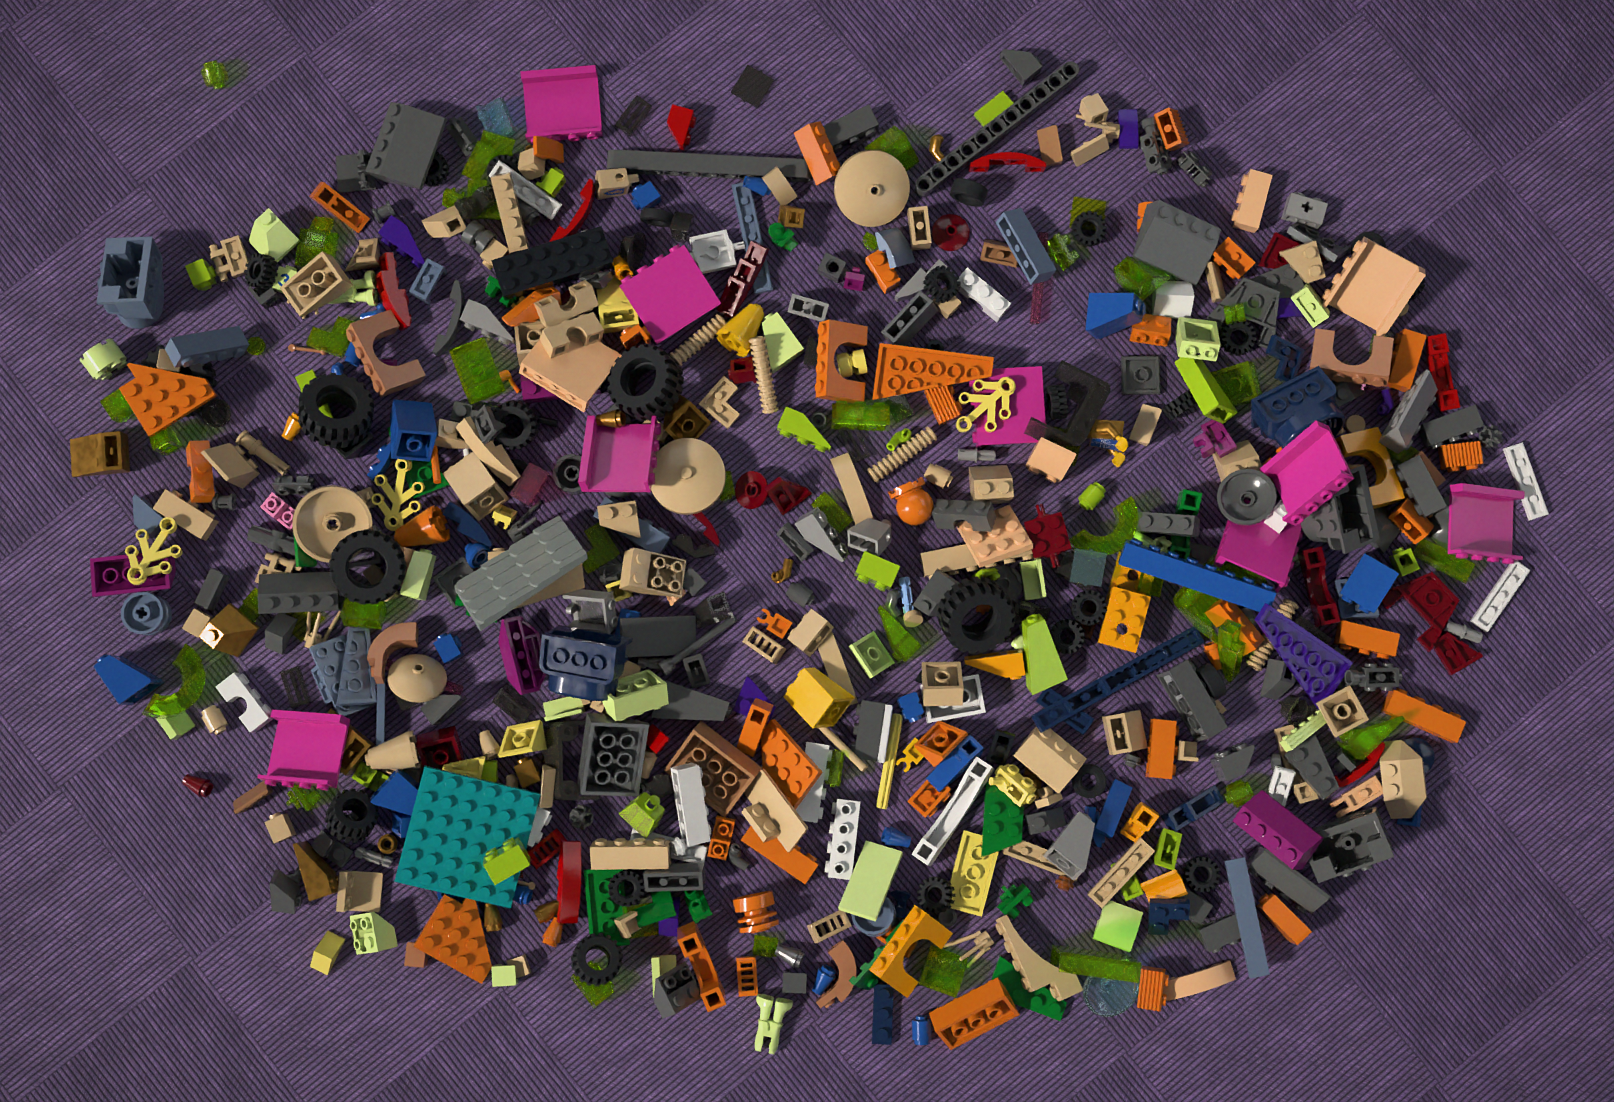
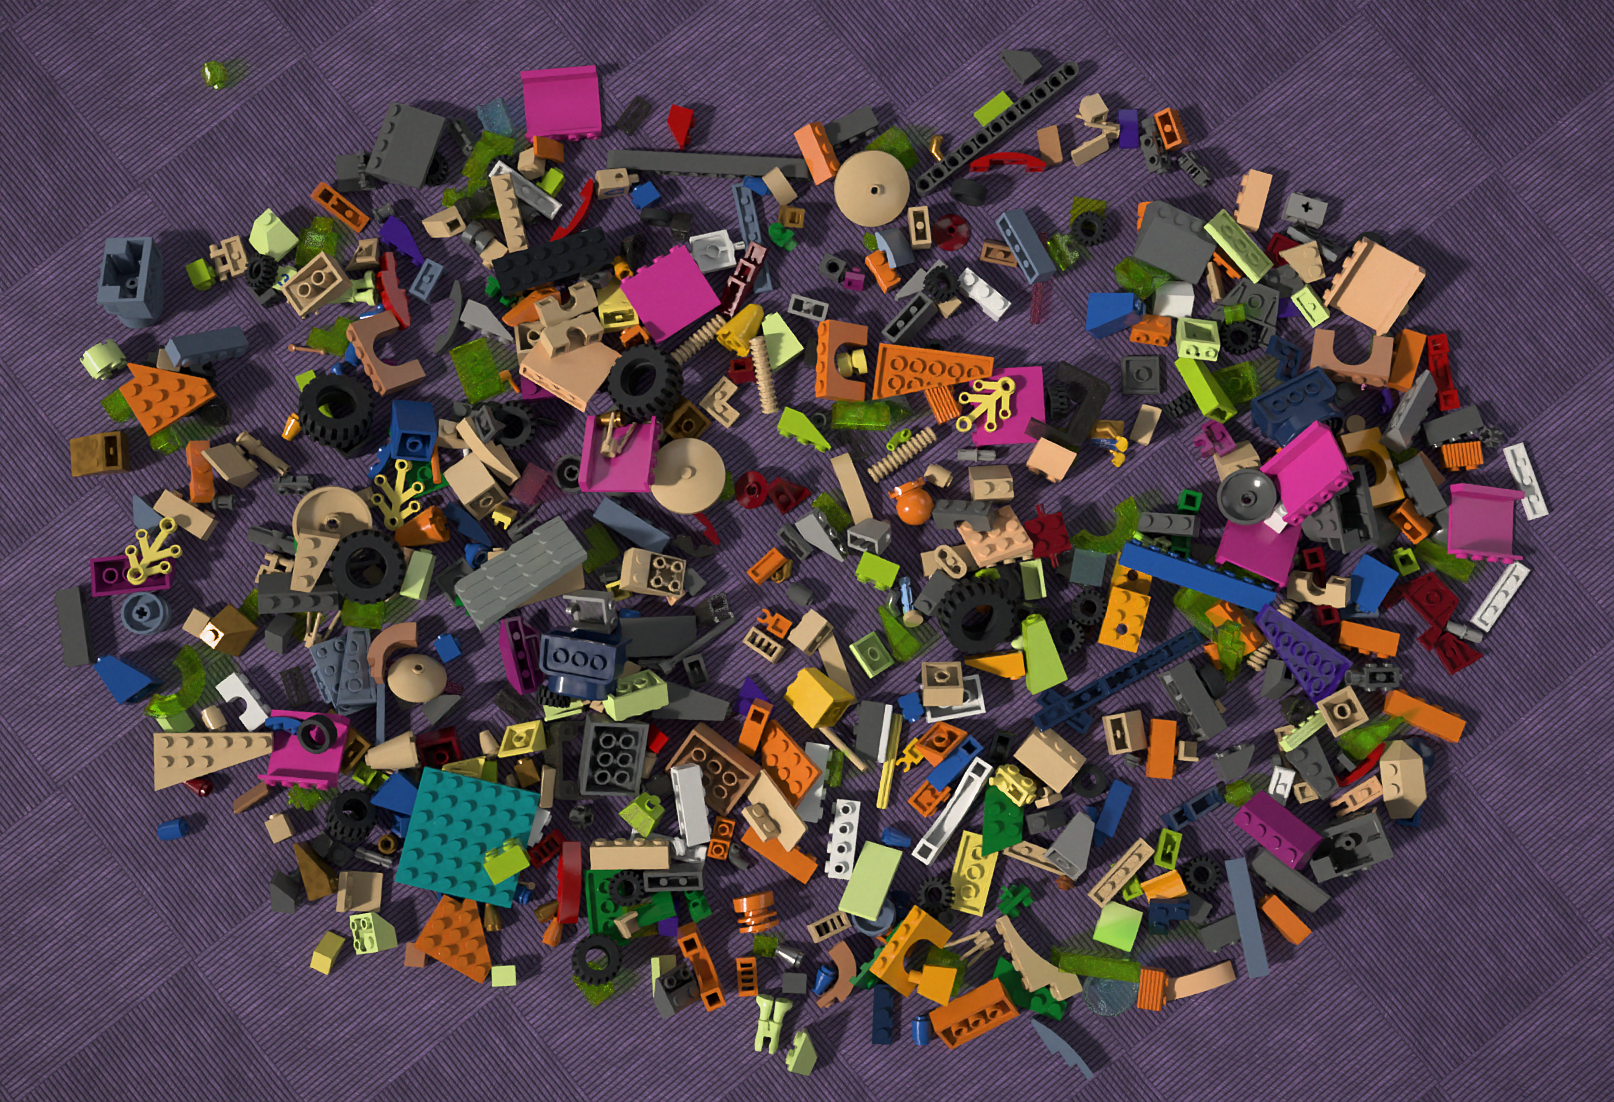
(75, 627): none -> dark grey brick
(173, 829): none -> blue brick
(194, 754): none -> tan wing
(212, 589): dark grey panel -> none
(256, 346): clear neon green plate -> none
(279, 510): bright pink slope -> none
(281, 724): none -> blue slope
(308, 742): none -> black tyre
(311, 557): none -> tan wedge
(521, 964): tan slope -> none
(546, 697): none -> black tyre
(609, 445): none -> tan plant
(620, 517): tan wing -> none
(752, 86): clear smoke piece -> none
(766, 566): none -> orange tile
(803, 1056): none -> yellowish green slope
(934, 982): none -> light orange torso
(950, 561): none -> tan plate
(1056, 1043): none -> sand blue slope
(1091, 496): lime brick -> none
(1141, 820): light orange brick -> none
(1150, 585): clear neon green piece -> none
(1239, 246): none -> yellowish green tile
(1302, 588): none -> tan arch

